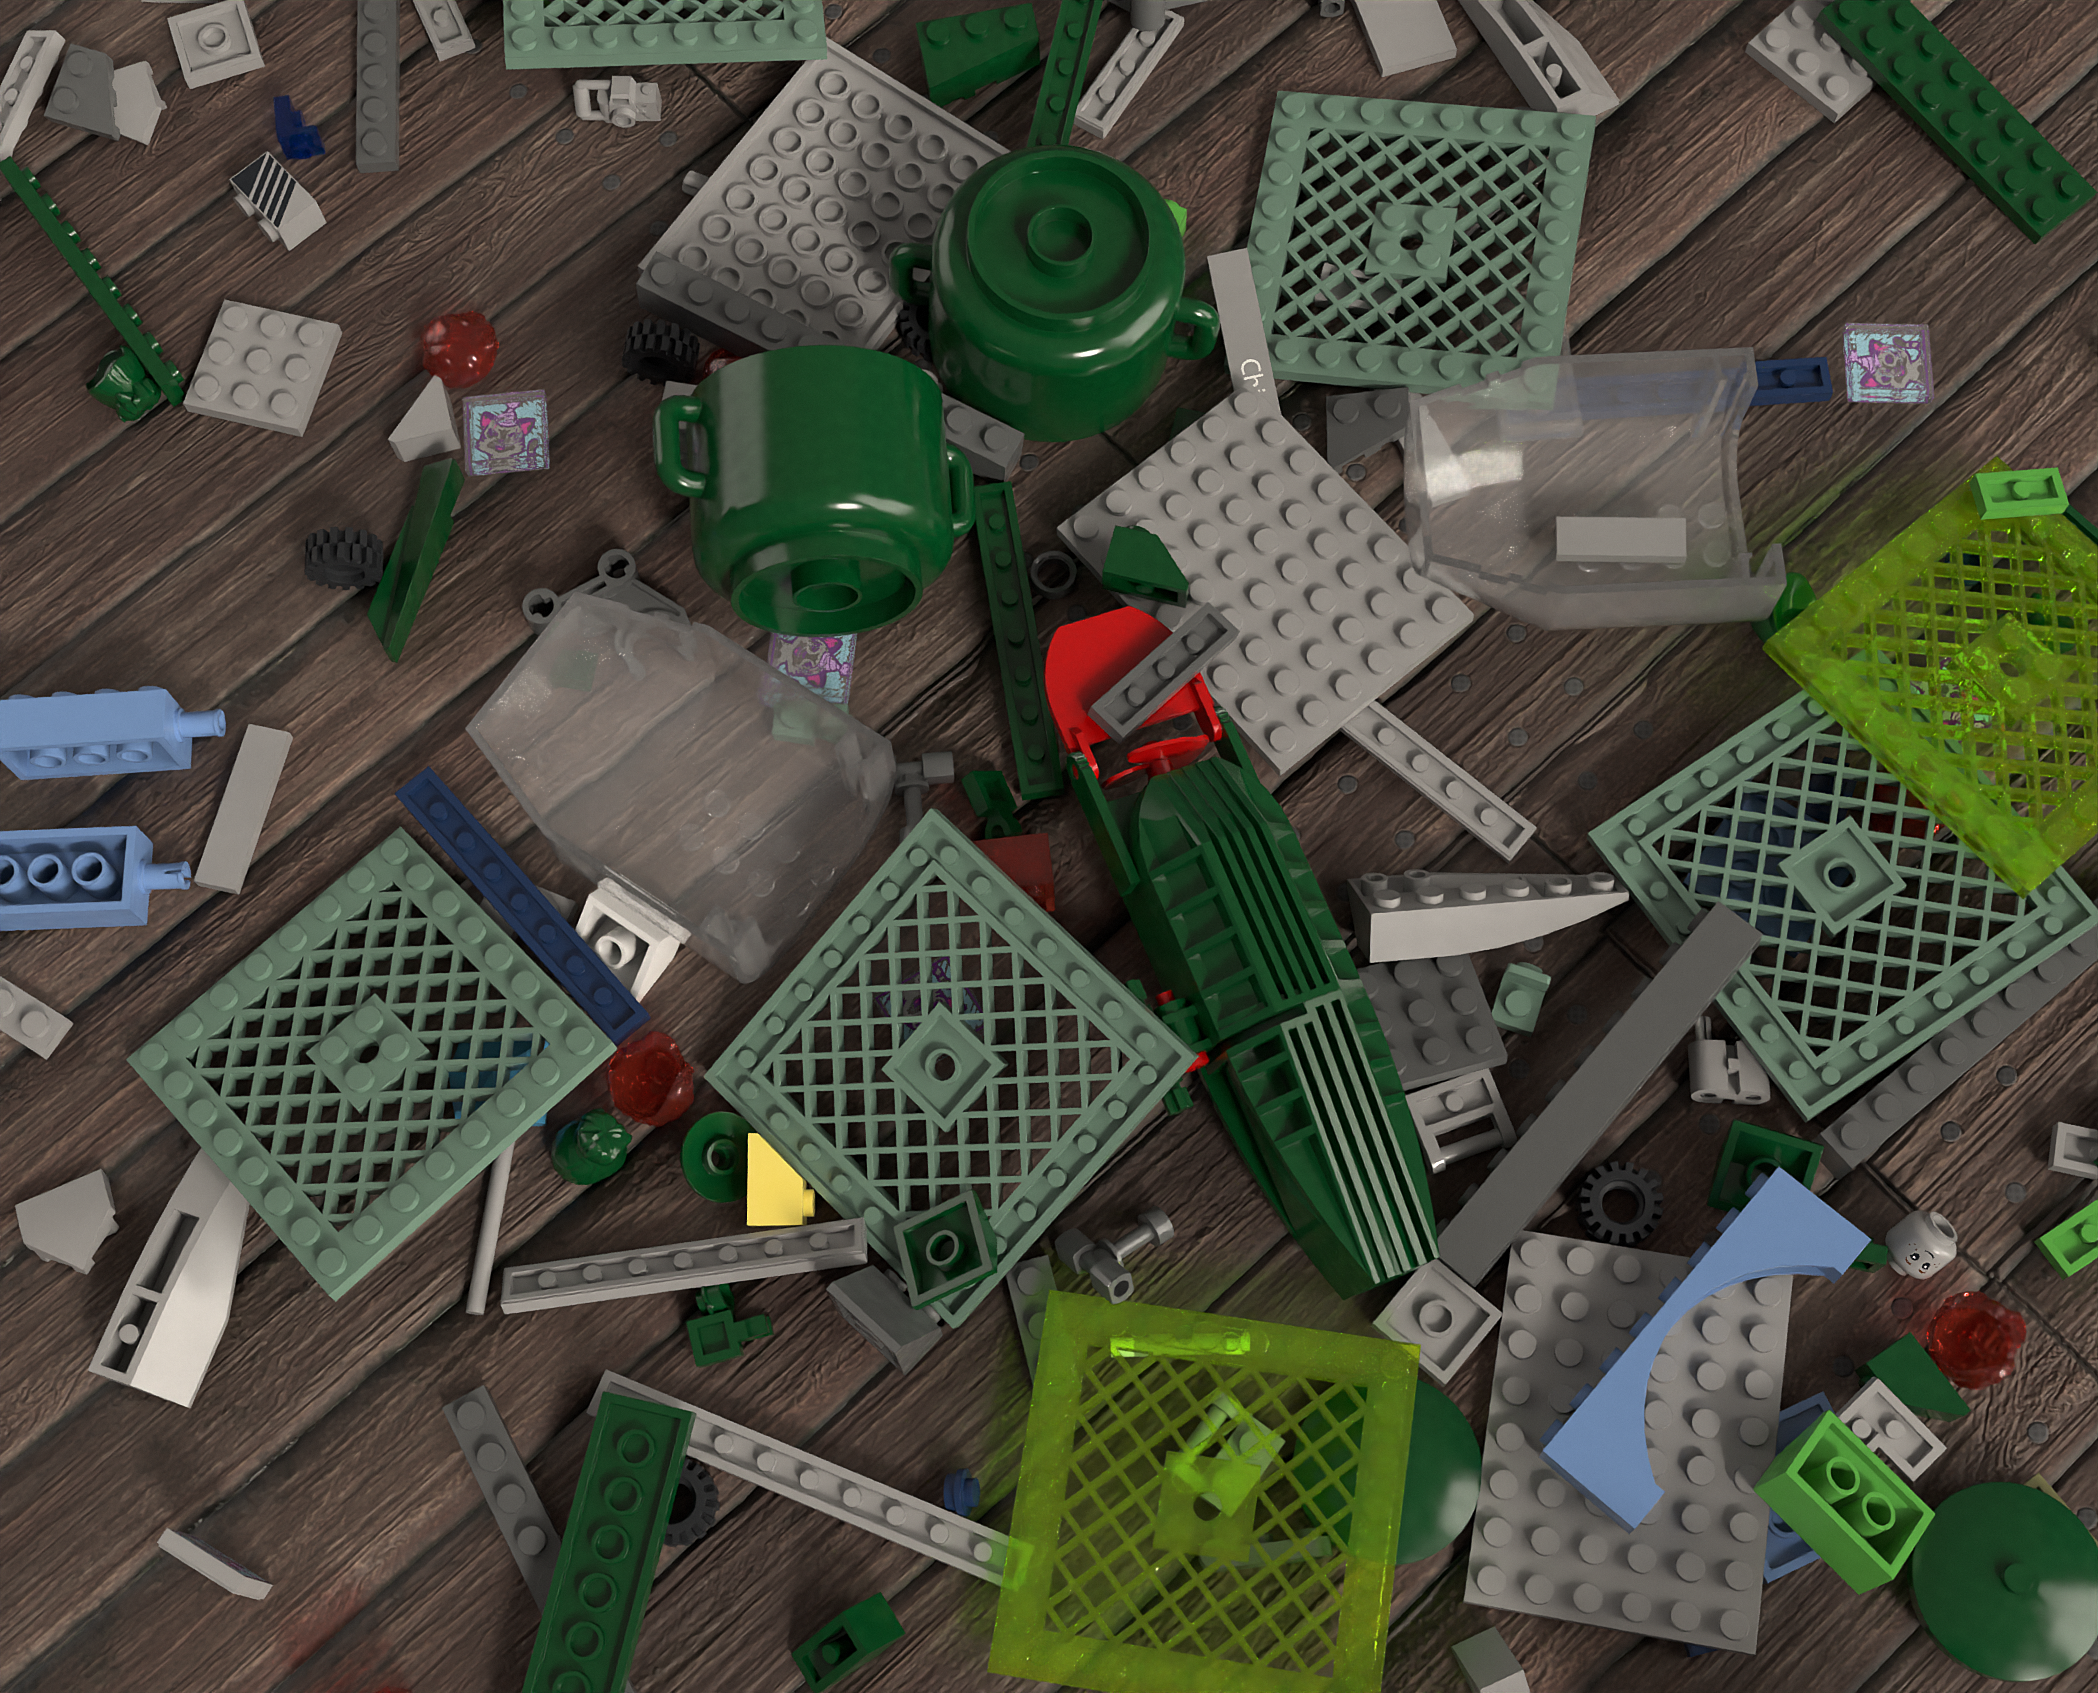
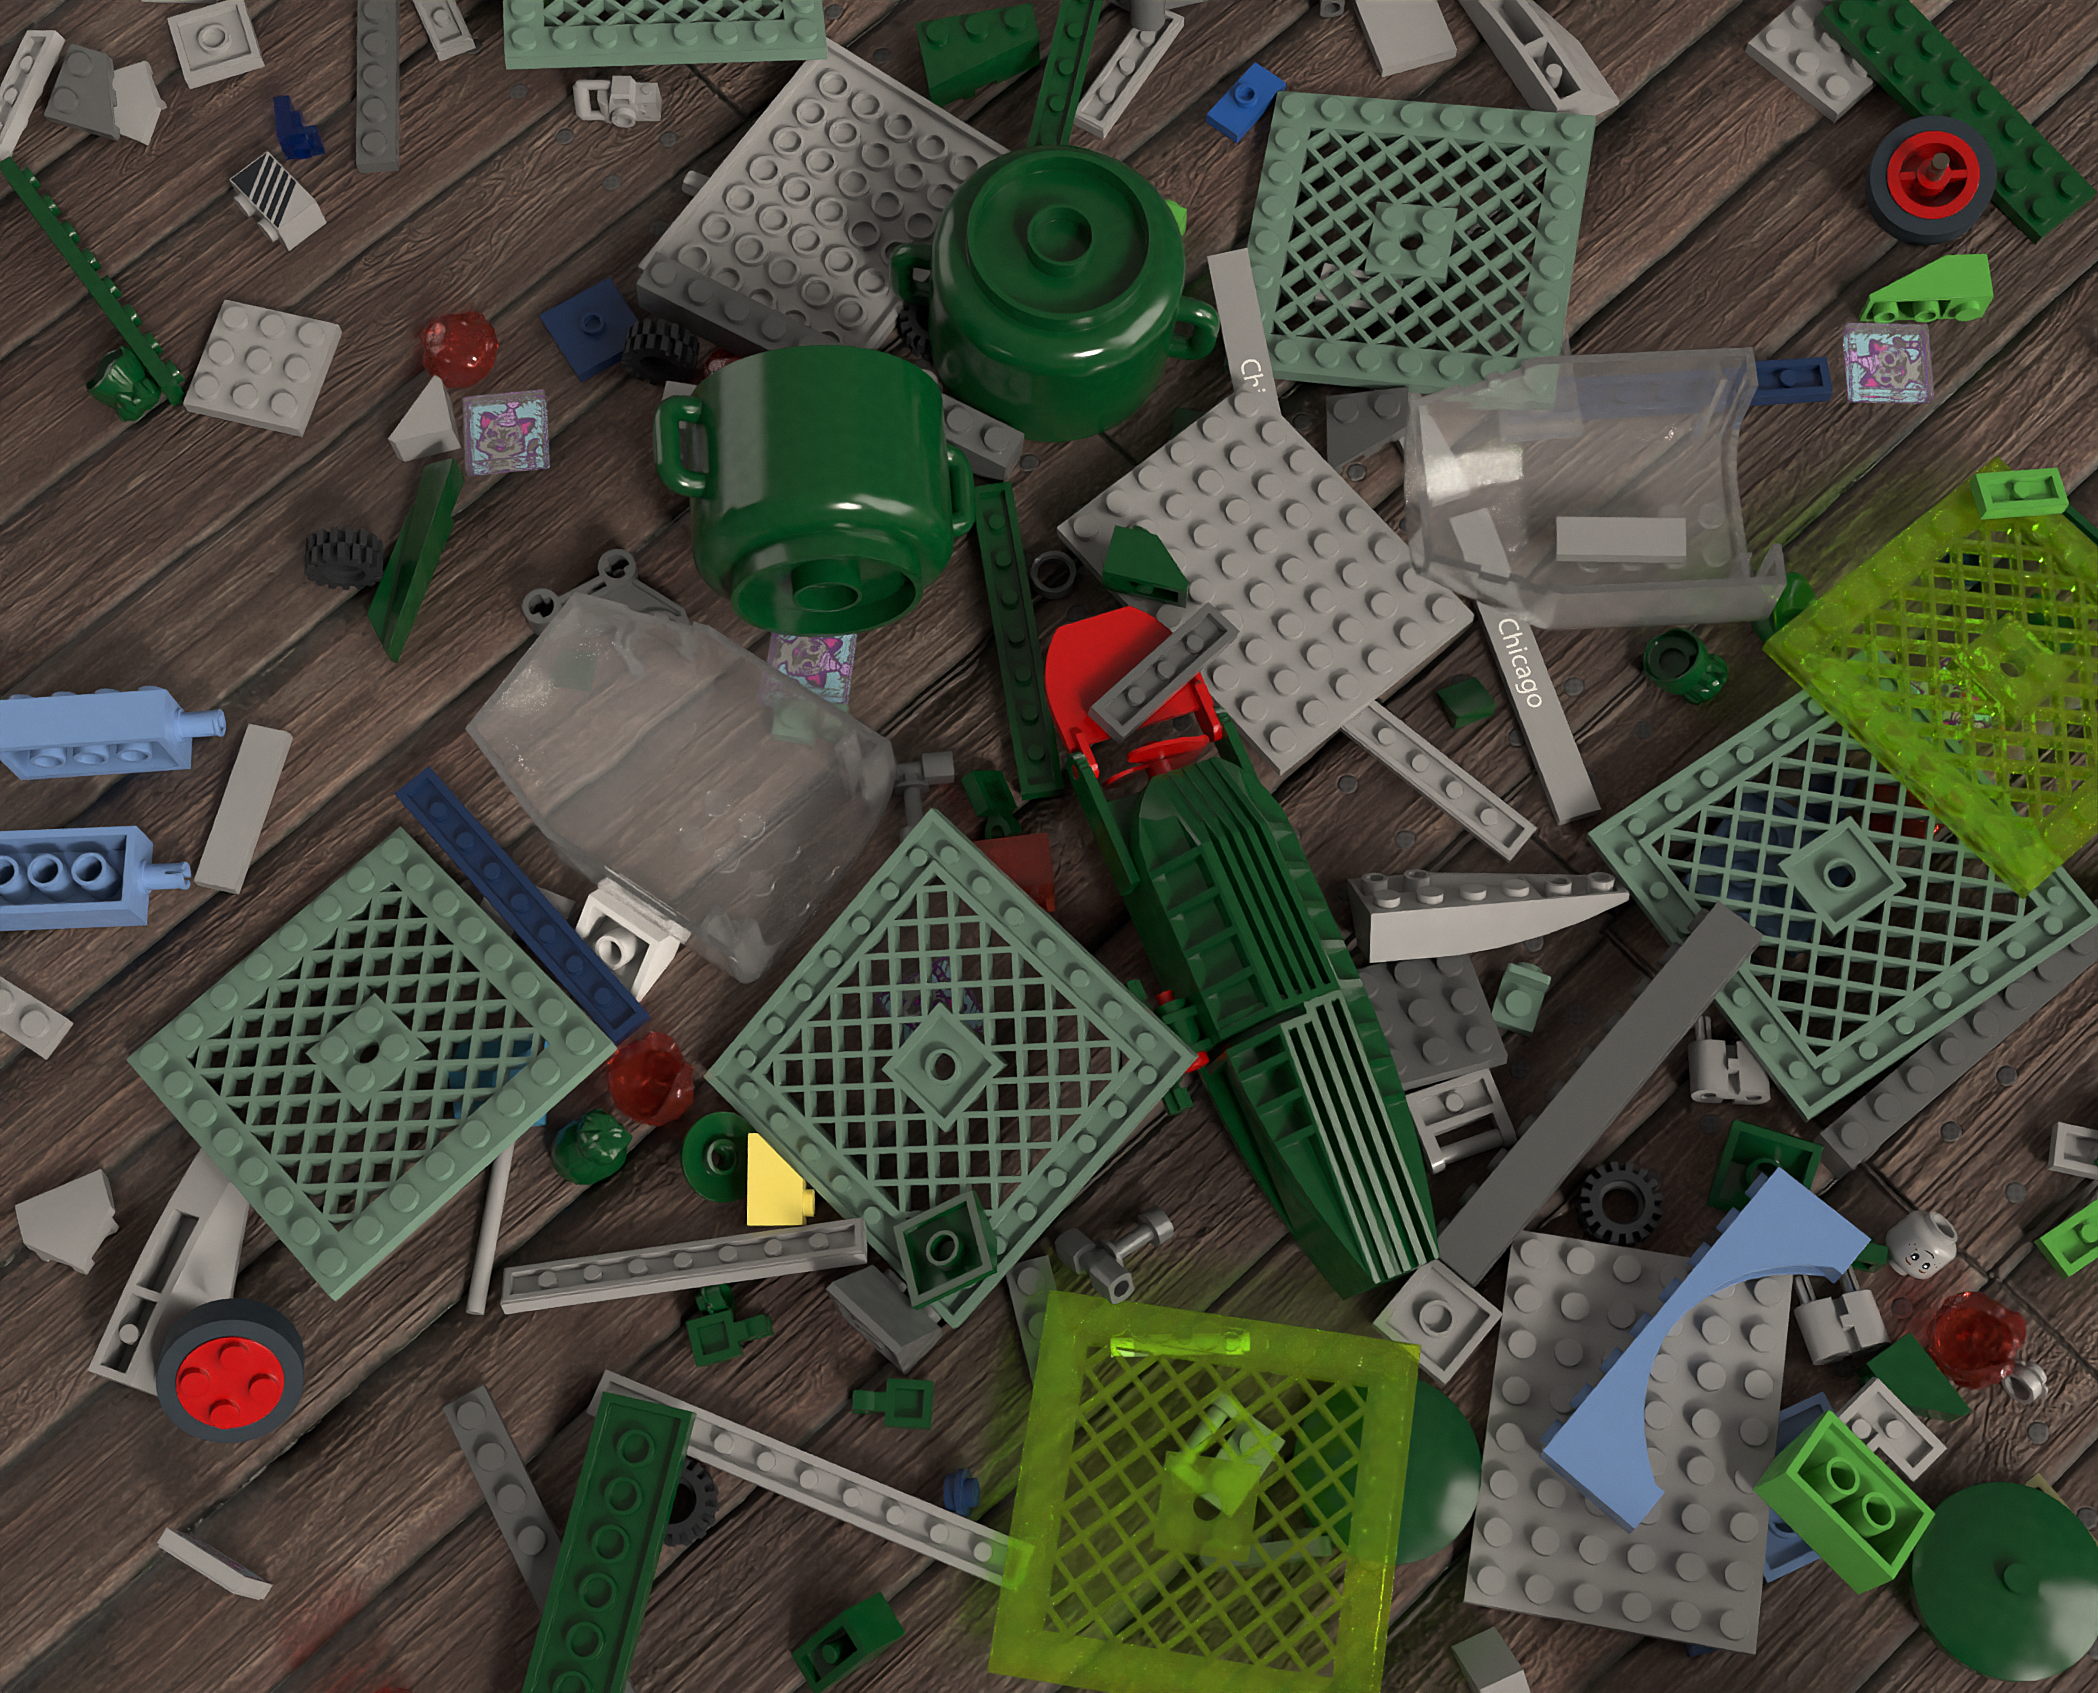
(230, 1370): none -> wheel
(590, 328): none -> dark blue plate
(905, 1403): none -> dark green plate
(1245, 102): none -> blue plate
(1466, 702): none -> dark green slope
(1539, 715): none -> light grey tile
(1683, 666): none -> dark green hair
(1839, 1325): none -> light grey piece
(1930, 180): none -> wheel
(1944, 289): none -> bright green slope
(2025, 1382): none -> light grey plate

